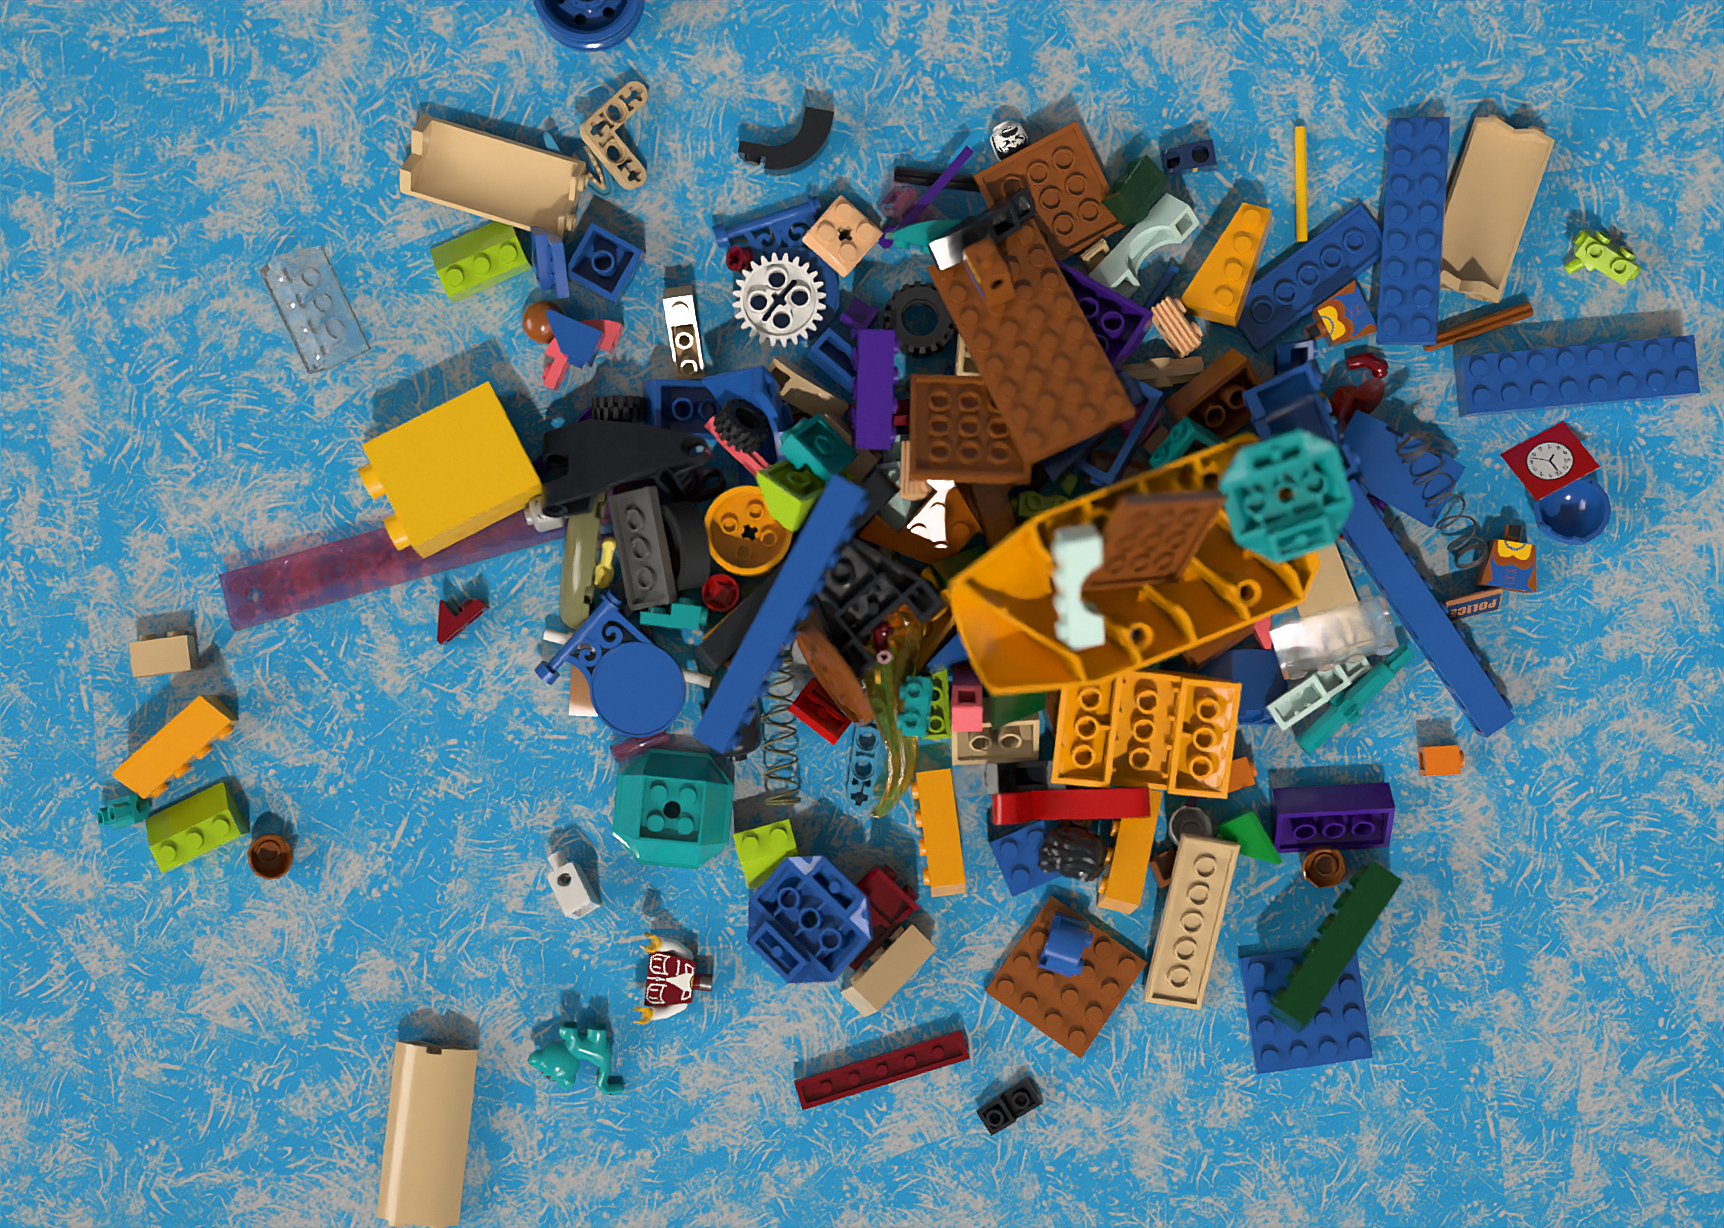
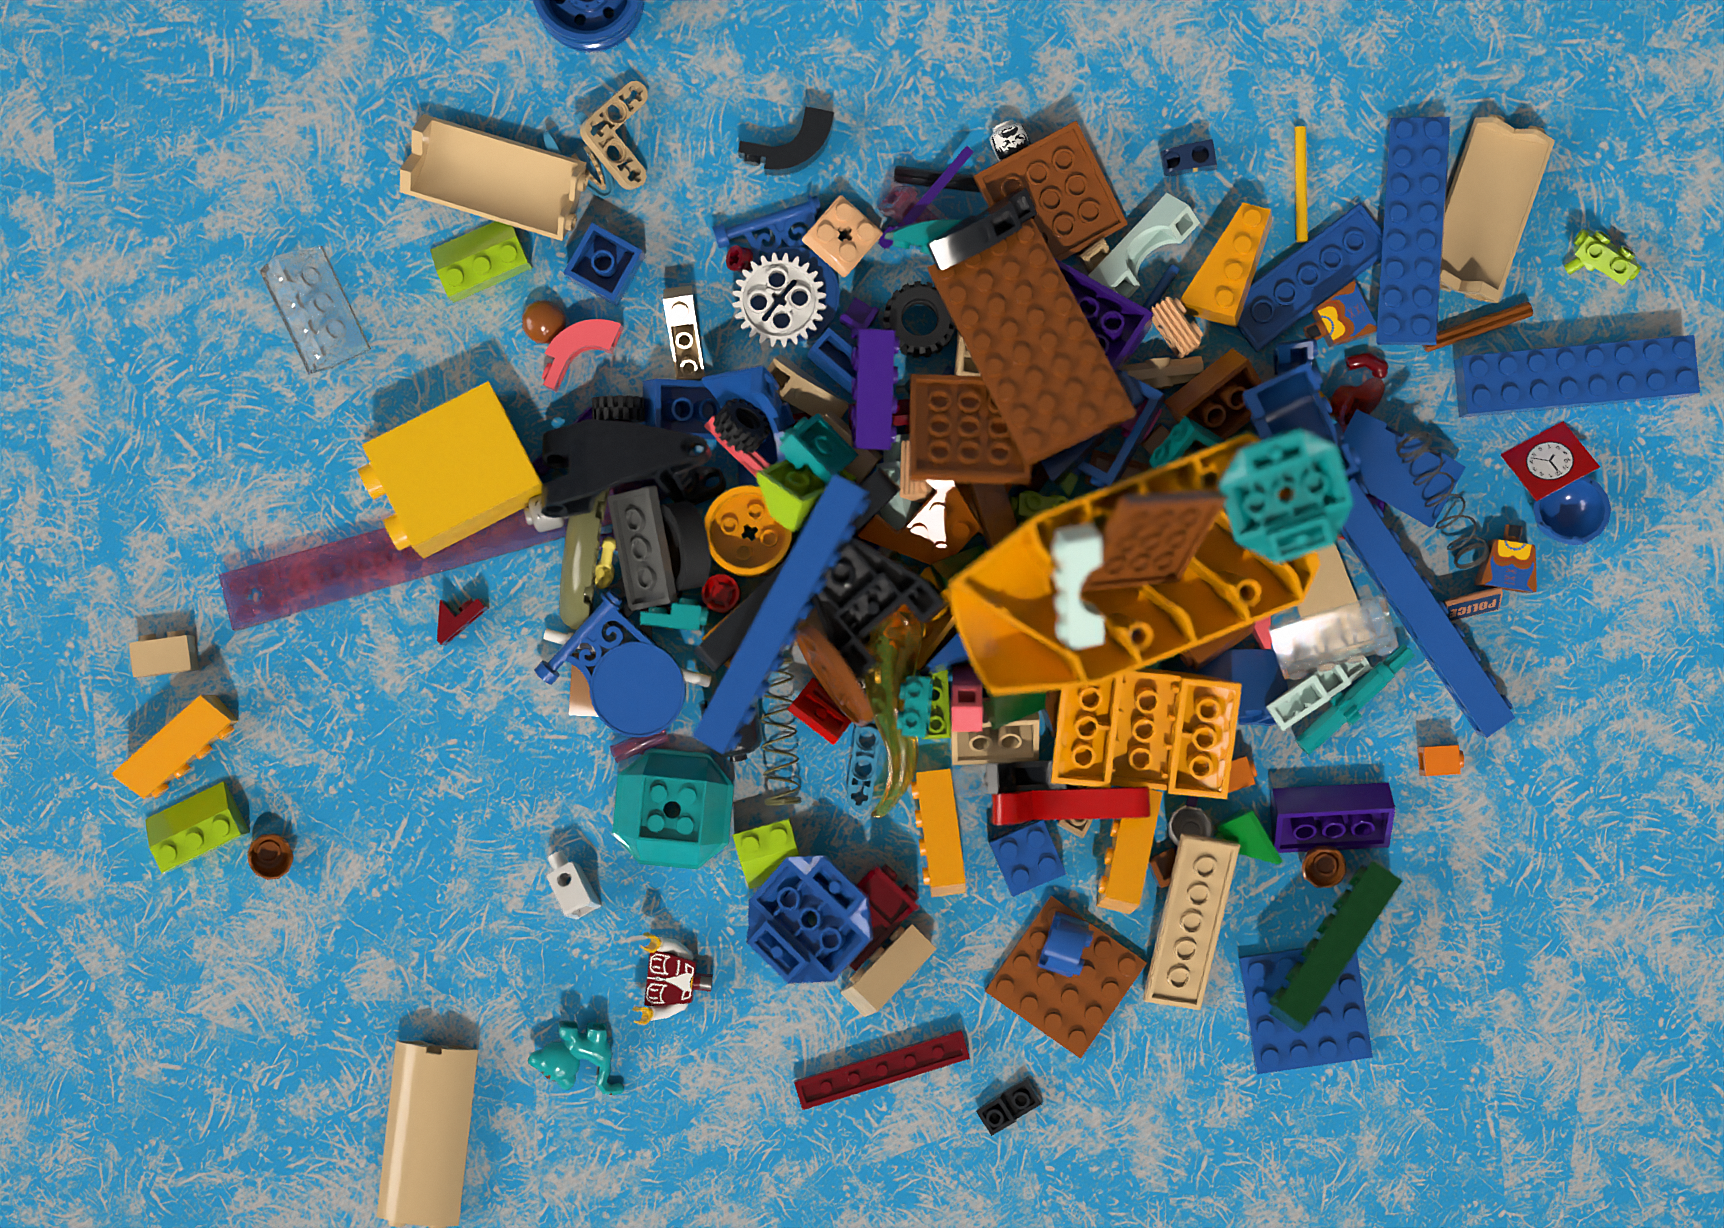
(123, 812): teal hips -> none
(549, 261): blue slope -> none
(575, 340): blue slope -> none
(881, 642): dark red arm -> none
(985, 267): dark orange torso -> none
(1073, 853): black hair -> none
(1135, 191): clear green brick -> none

